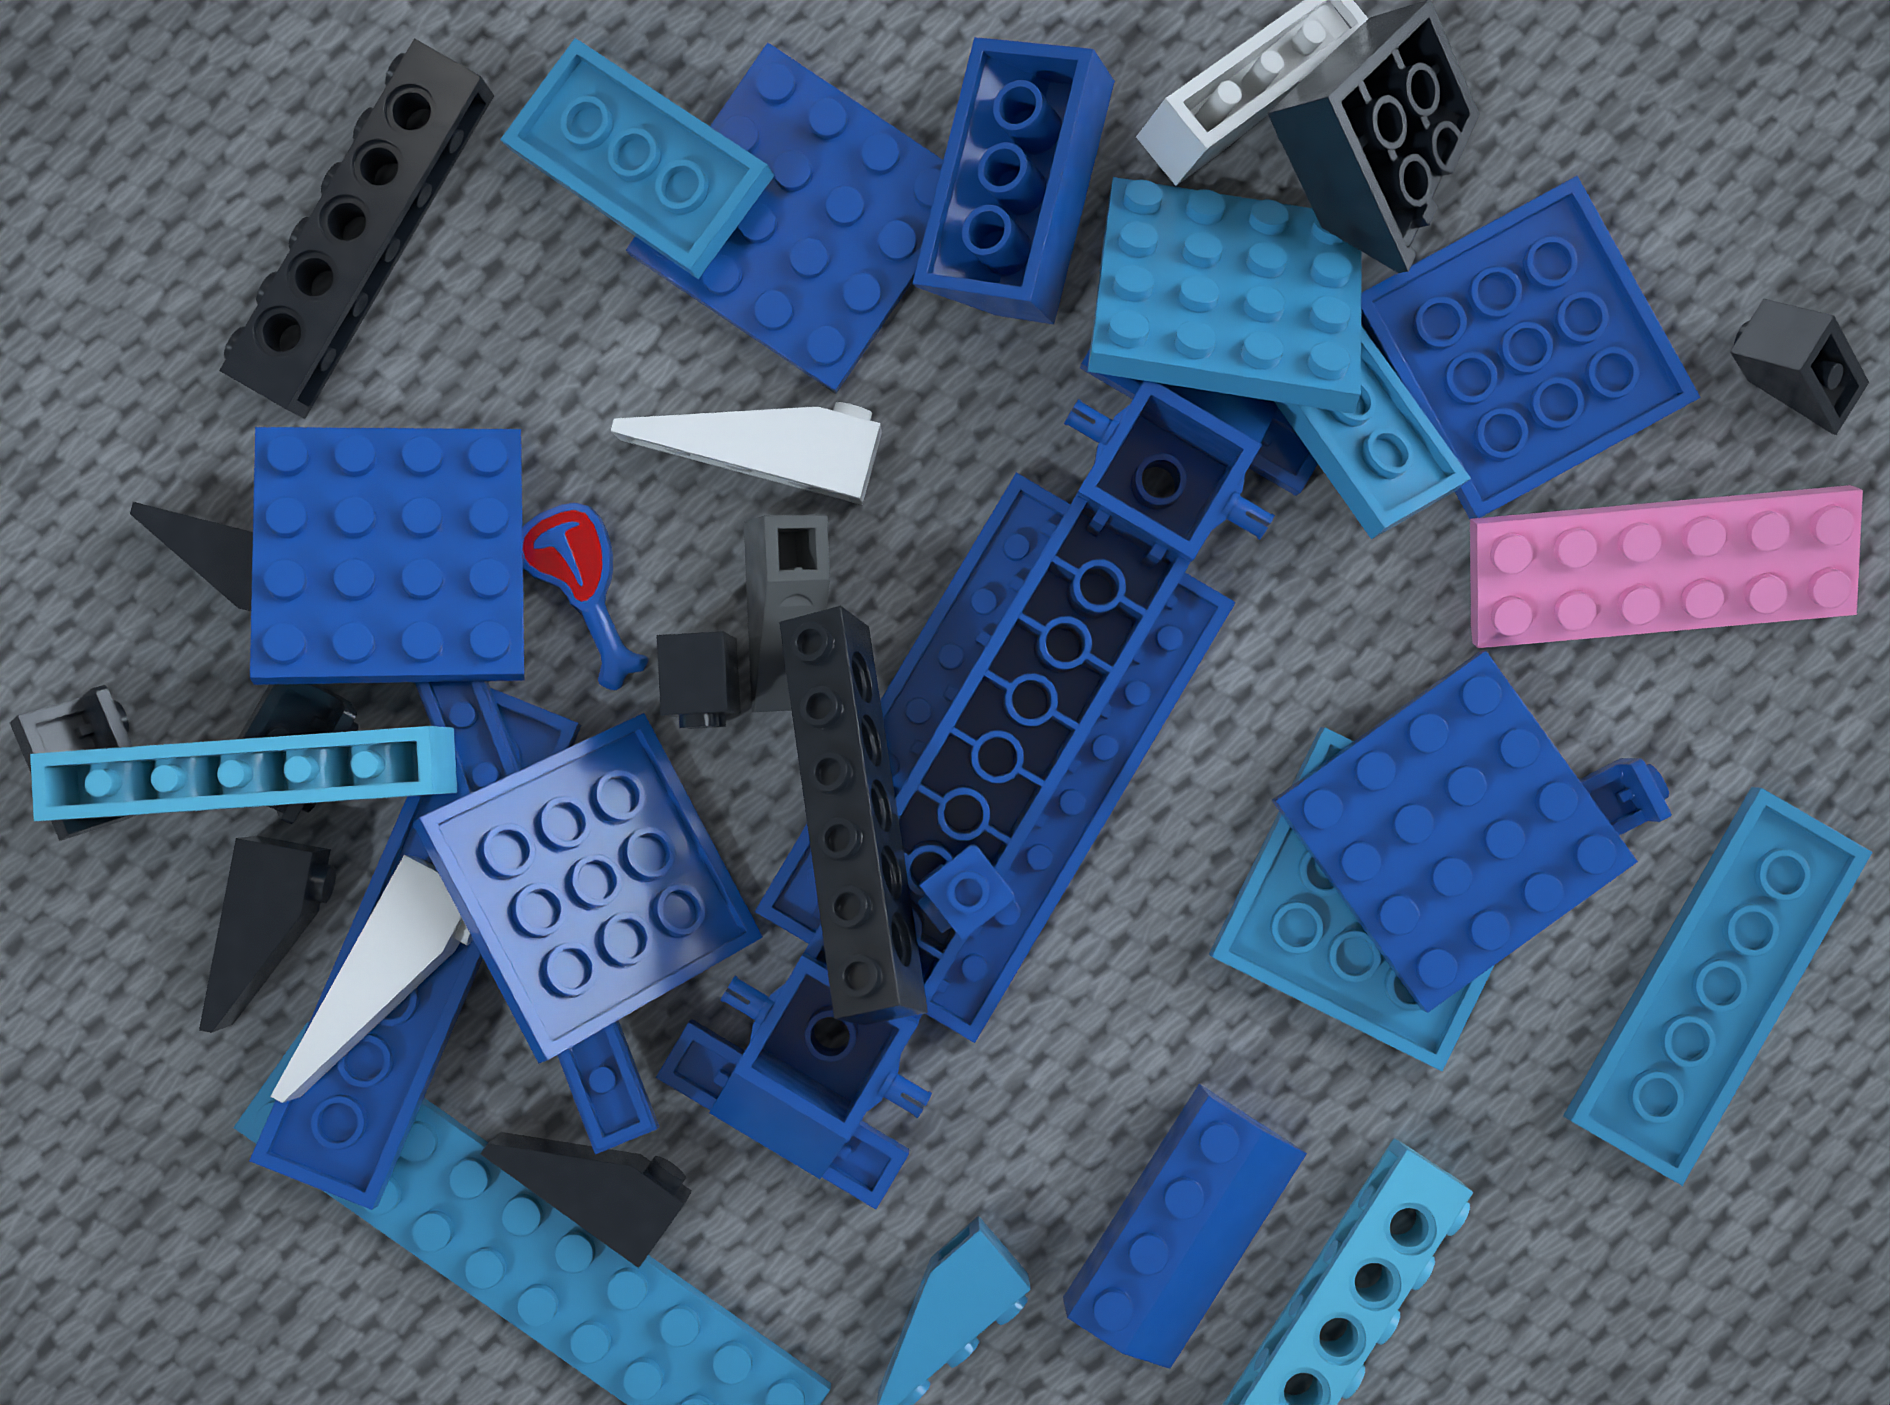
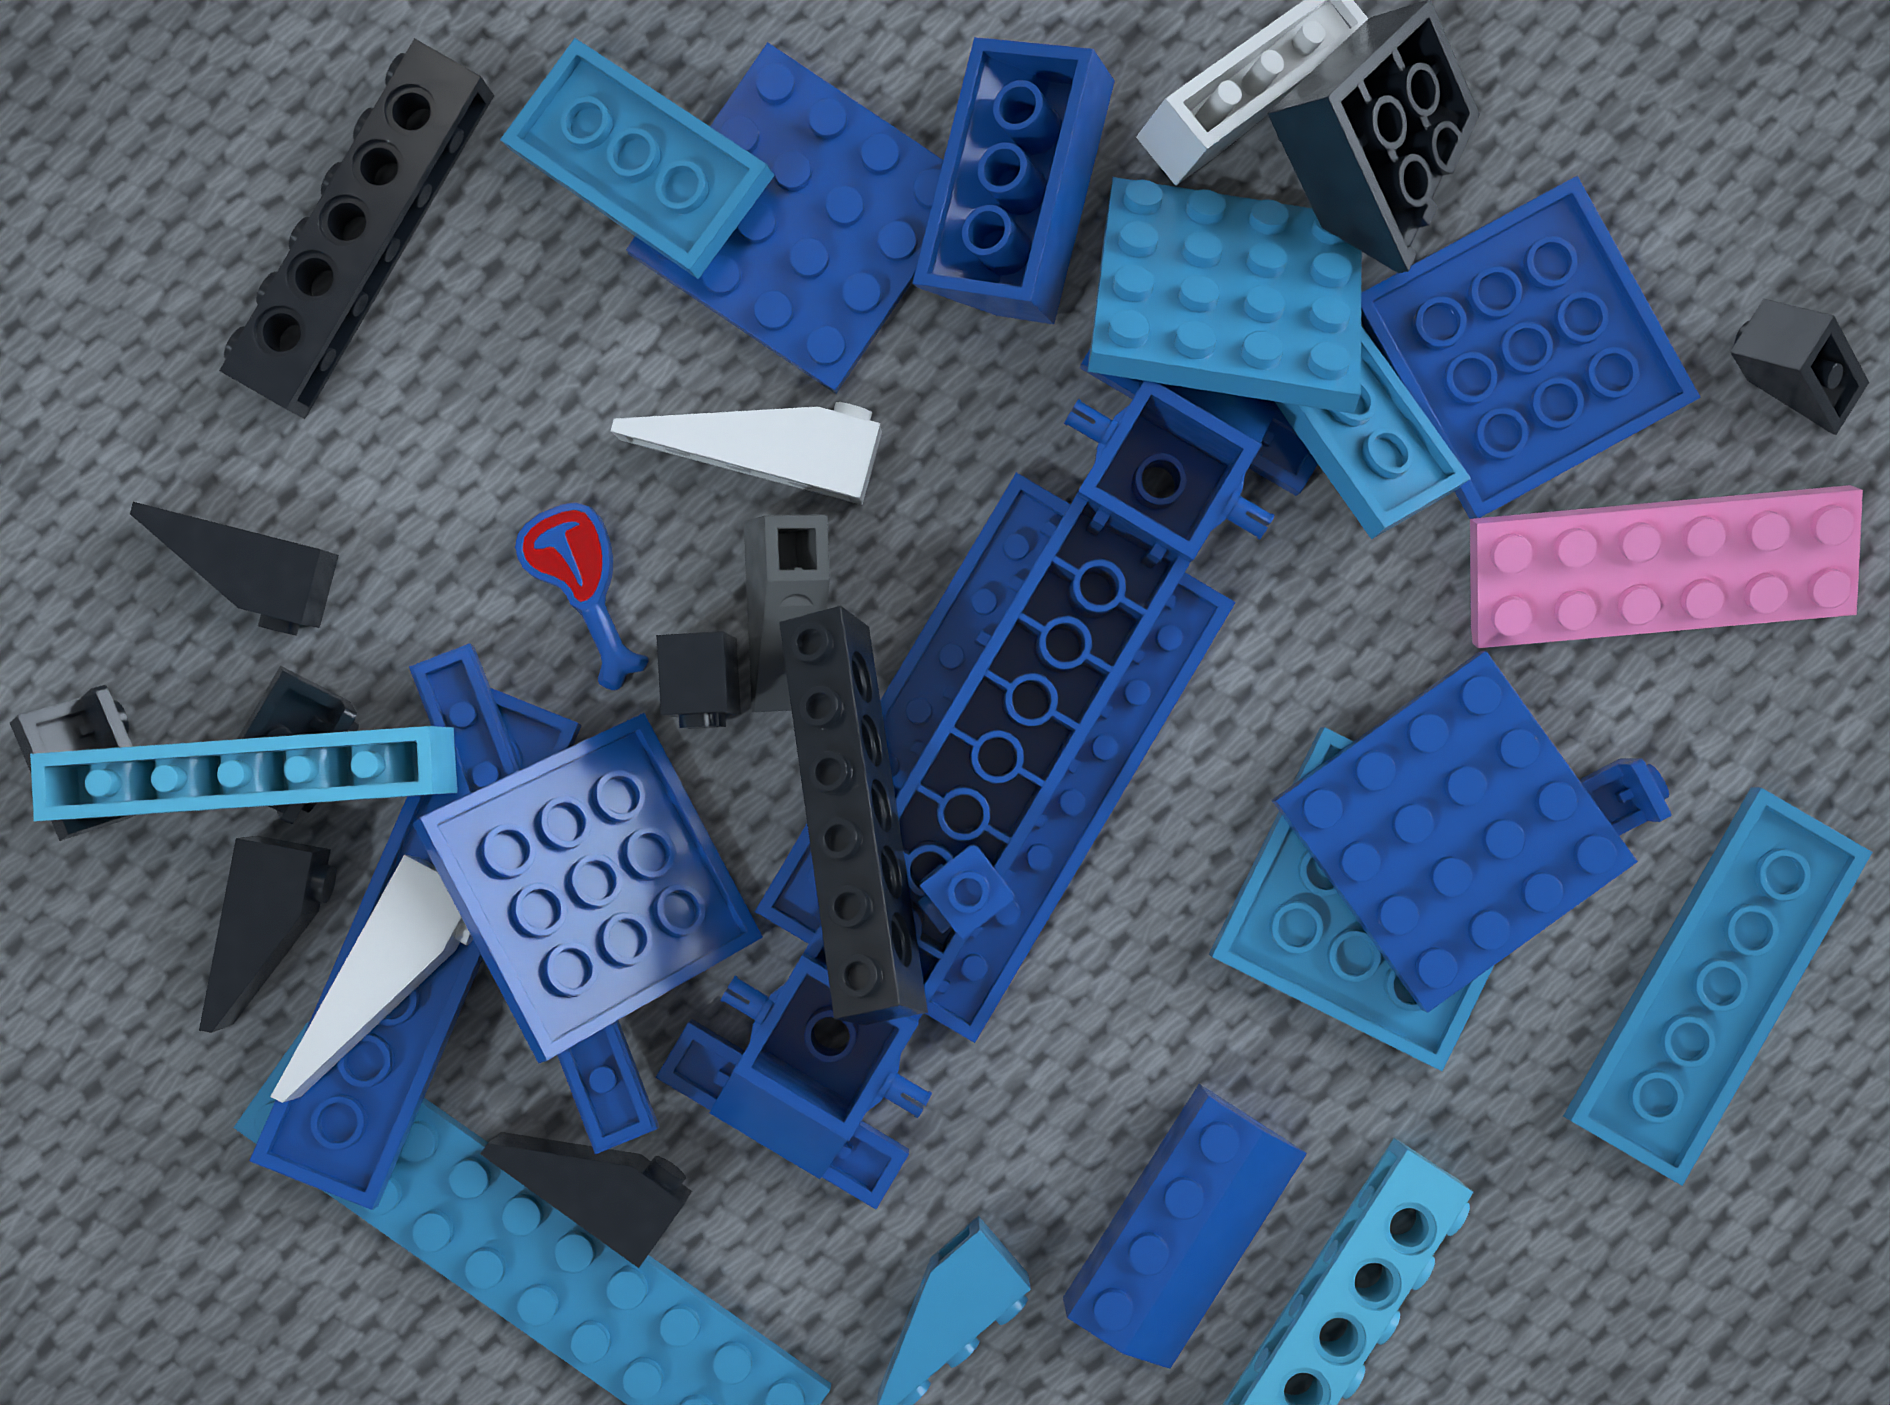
(387, 556): blue plate -> none

